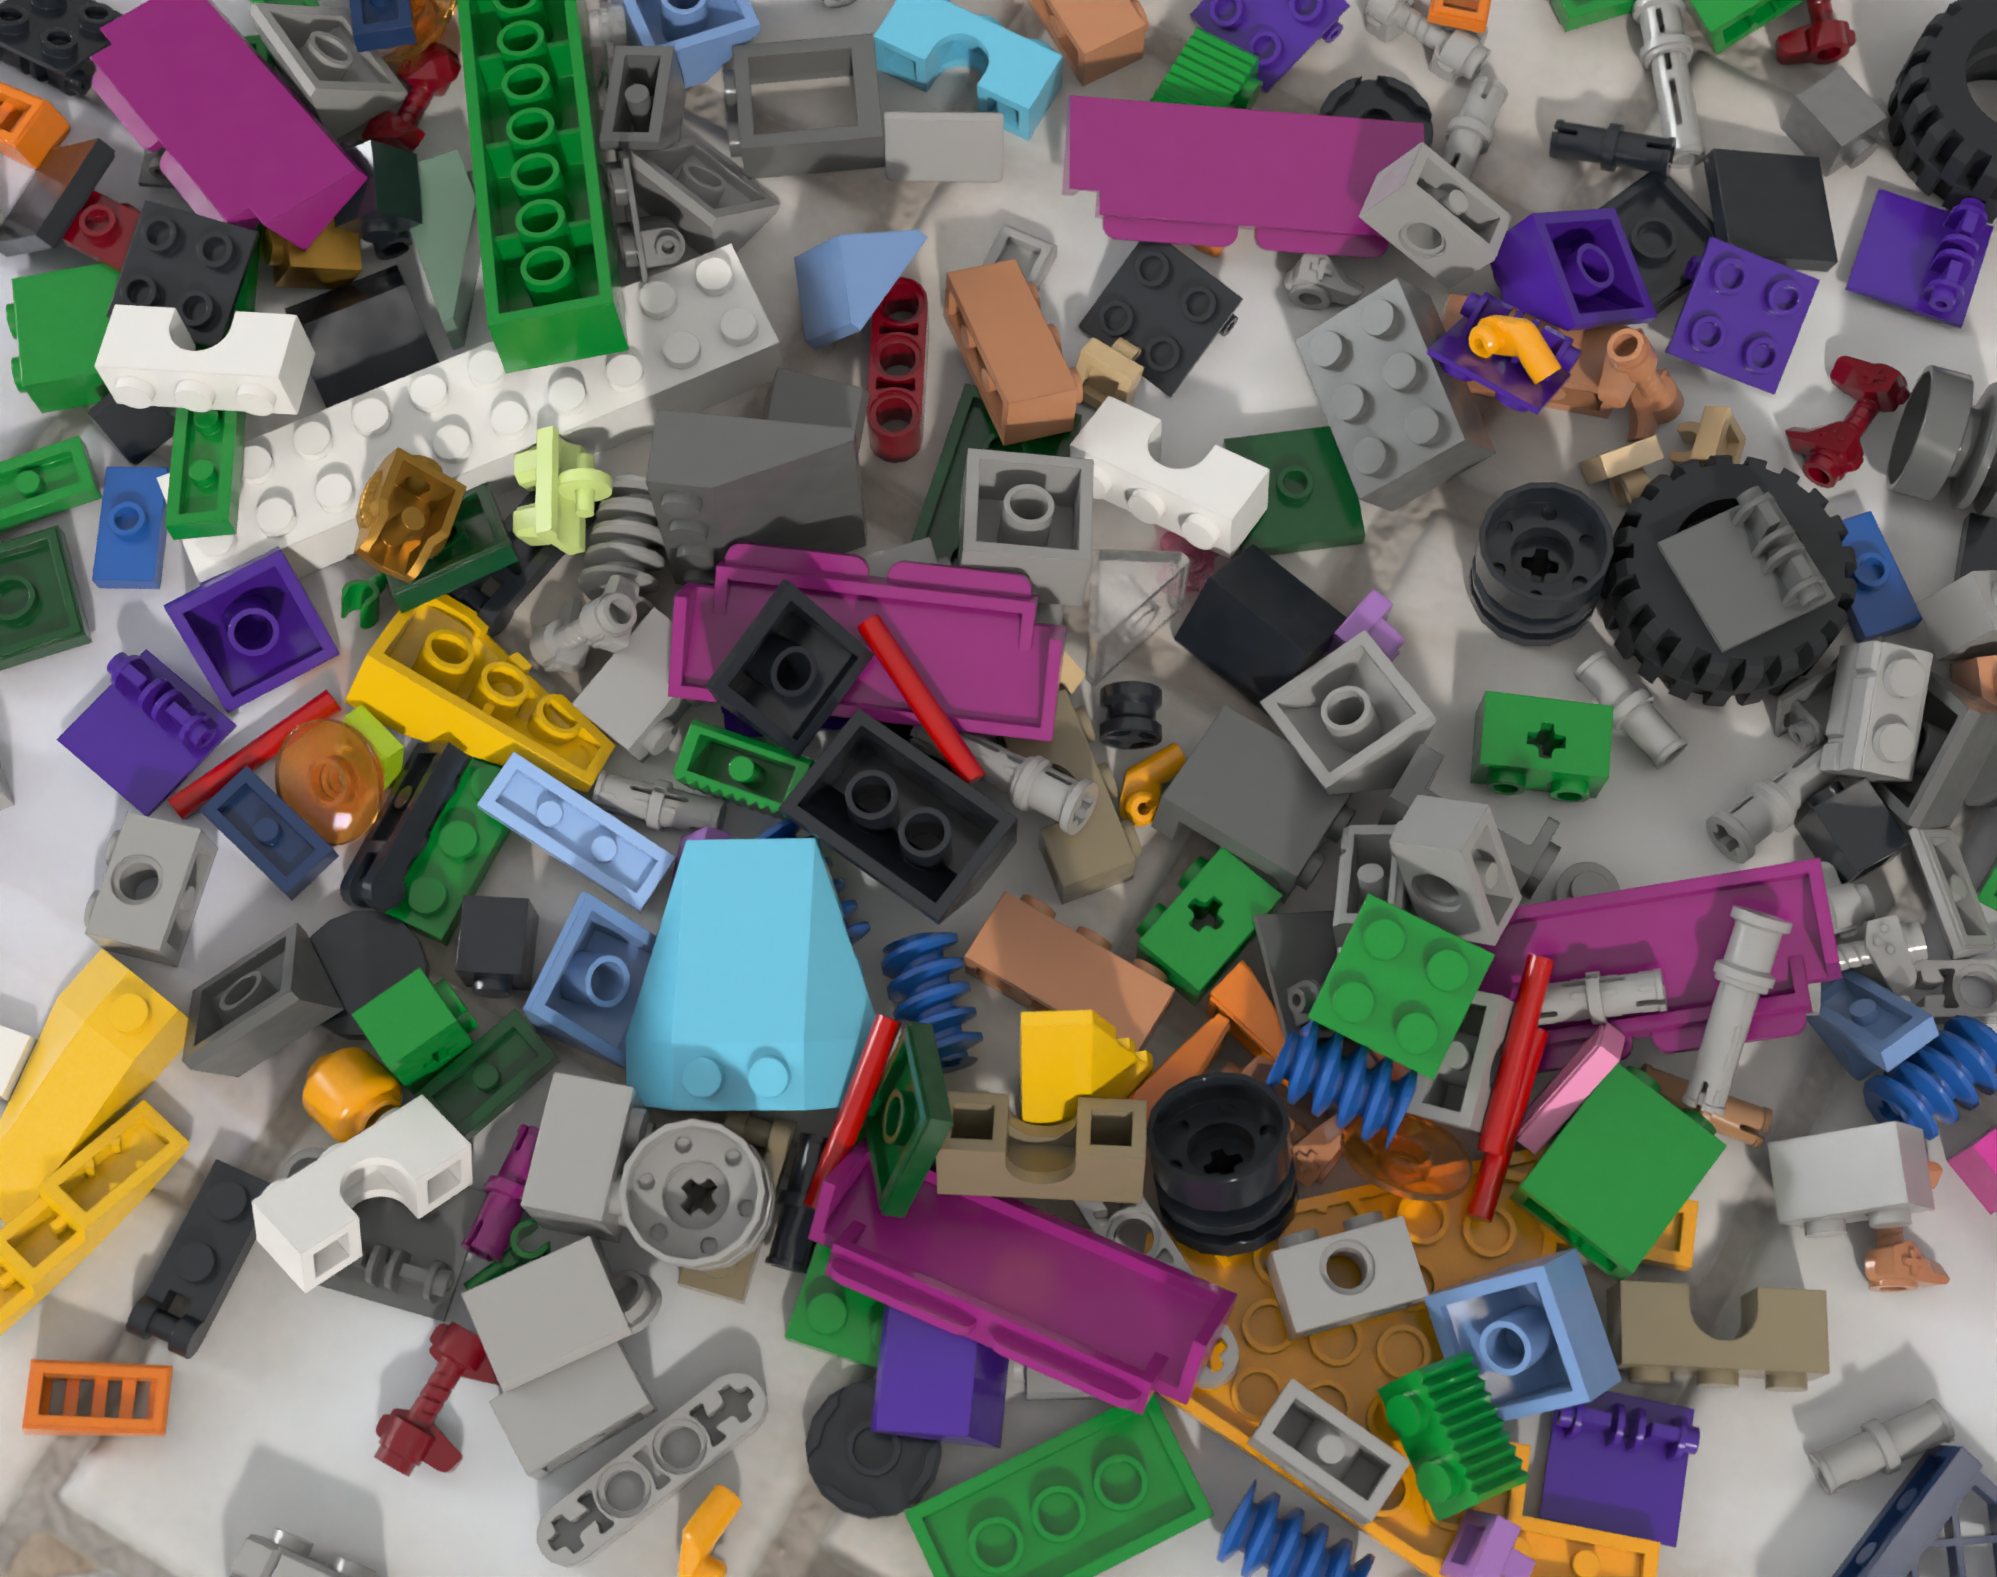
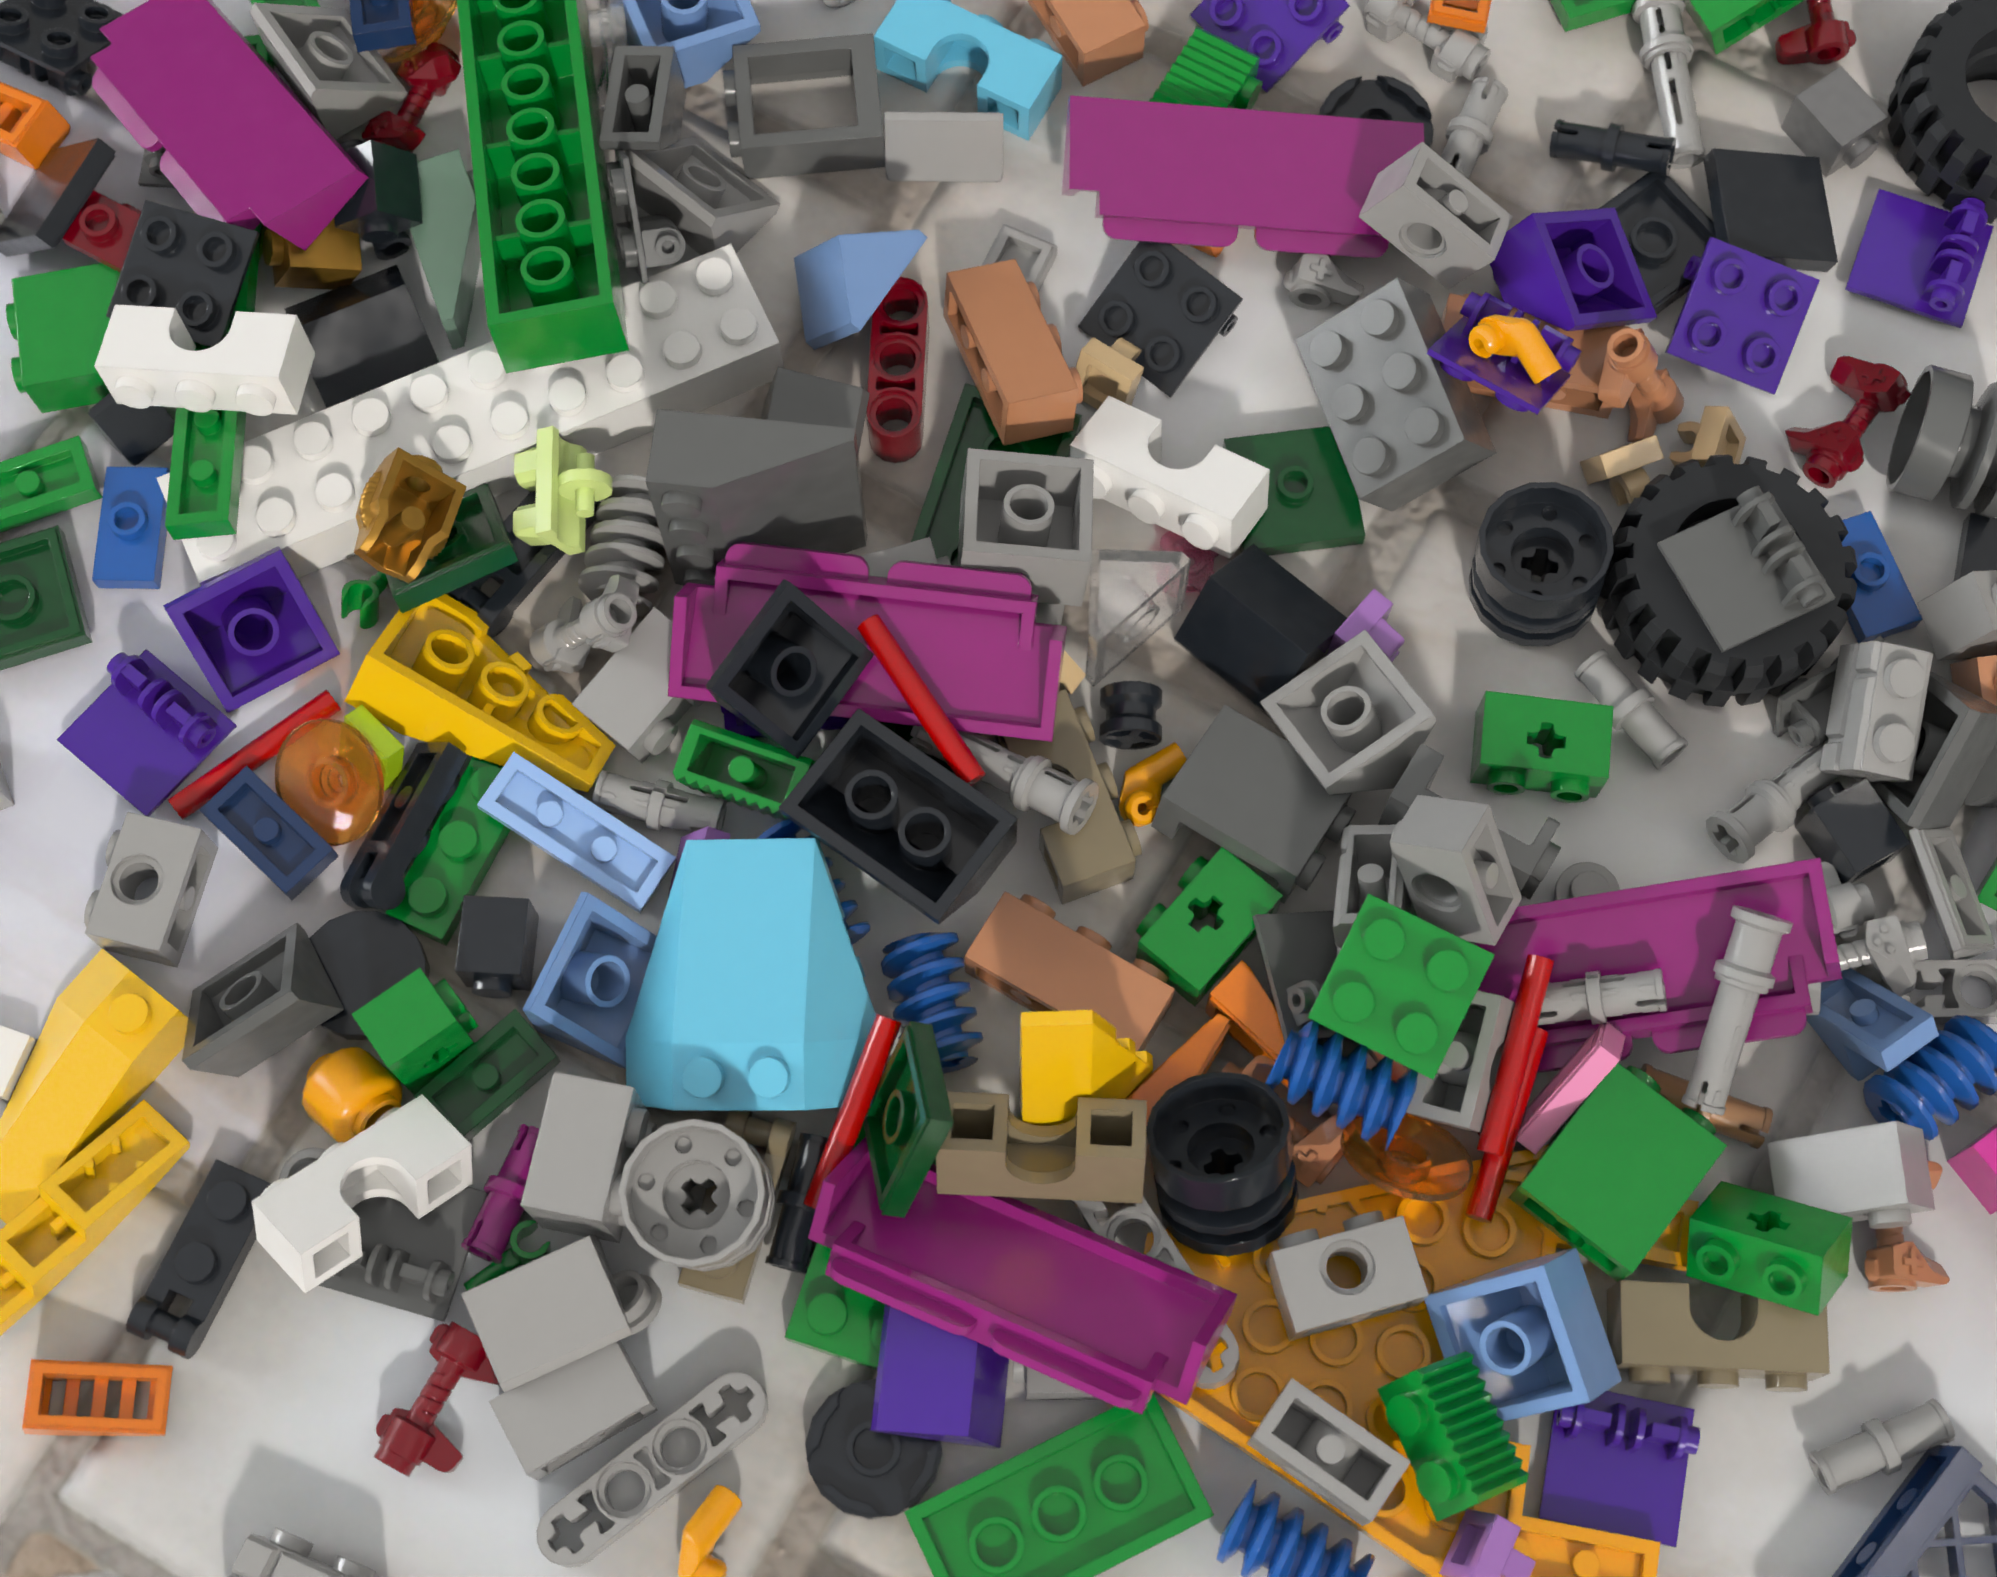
(1769, 1247): none -> green brick

